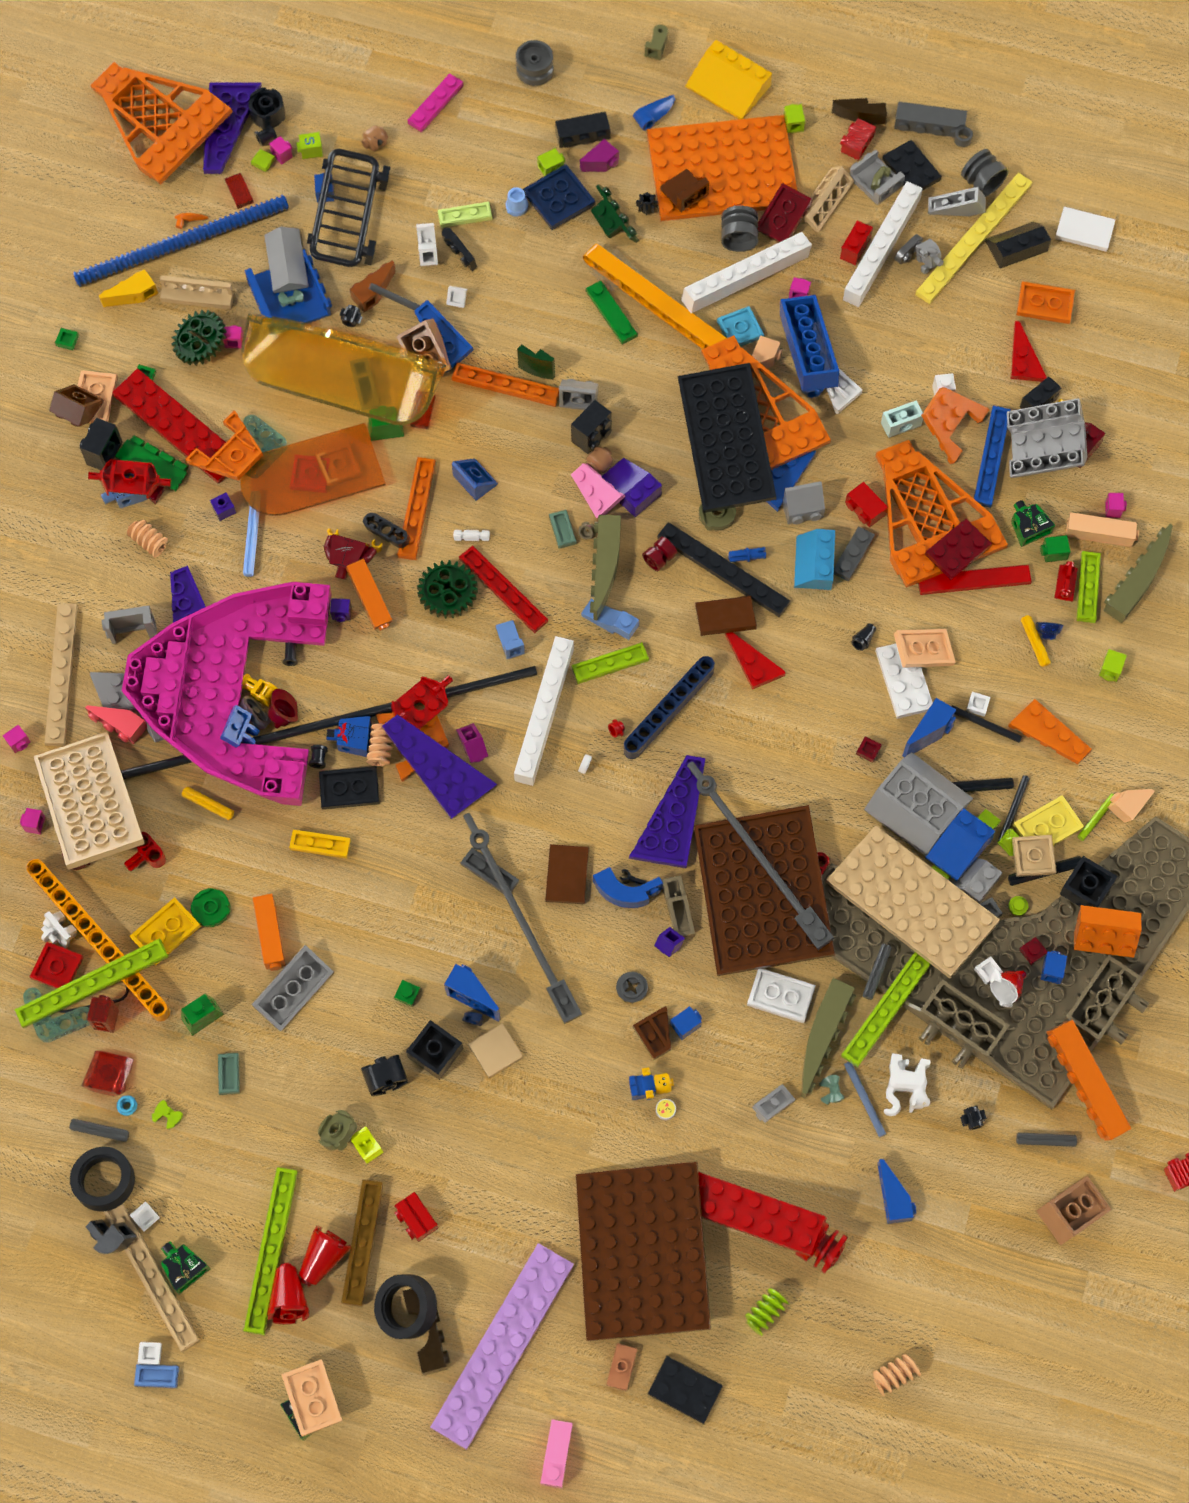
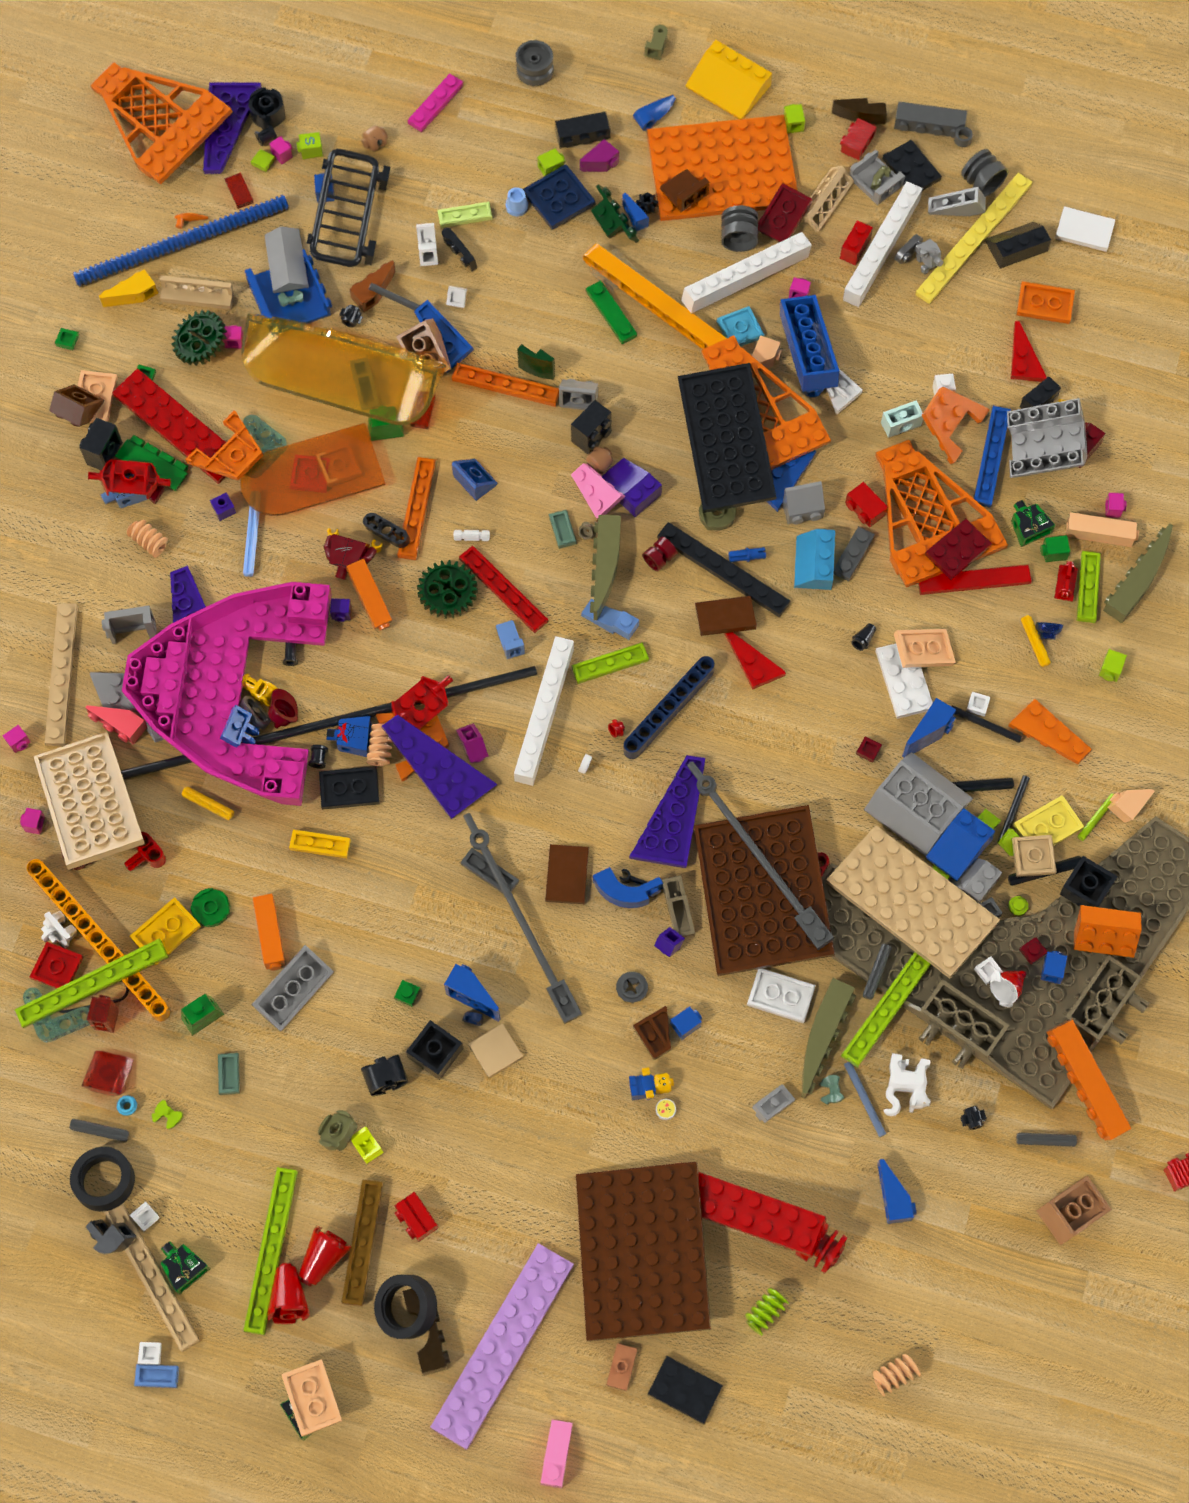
(636, 215): none -> blue slope

